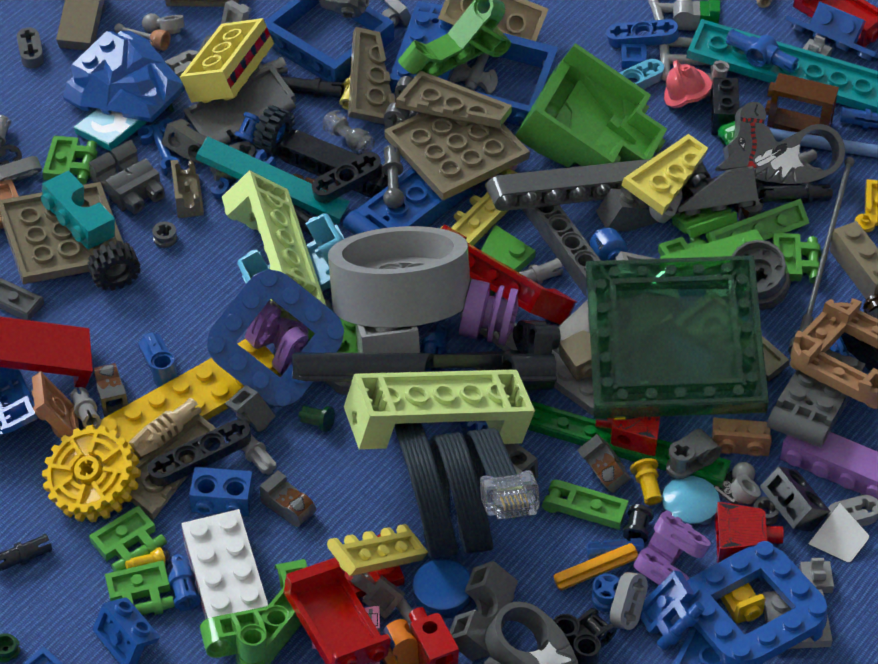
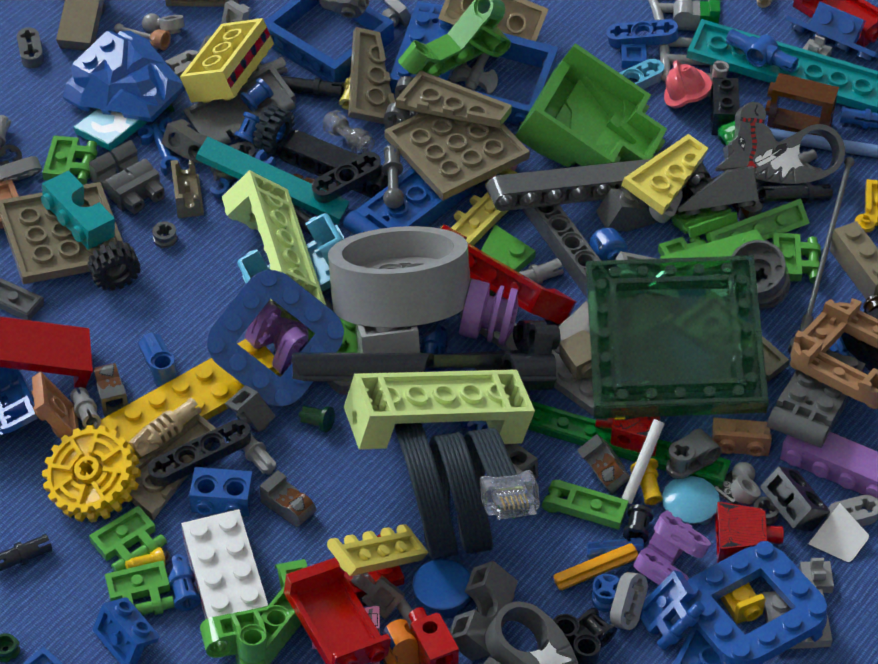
(256, 94): none -> blue bush
(643, 460): none -> white bar

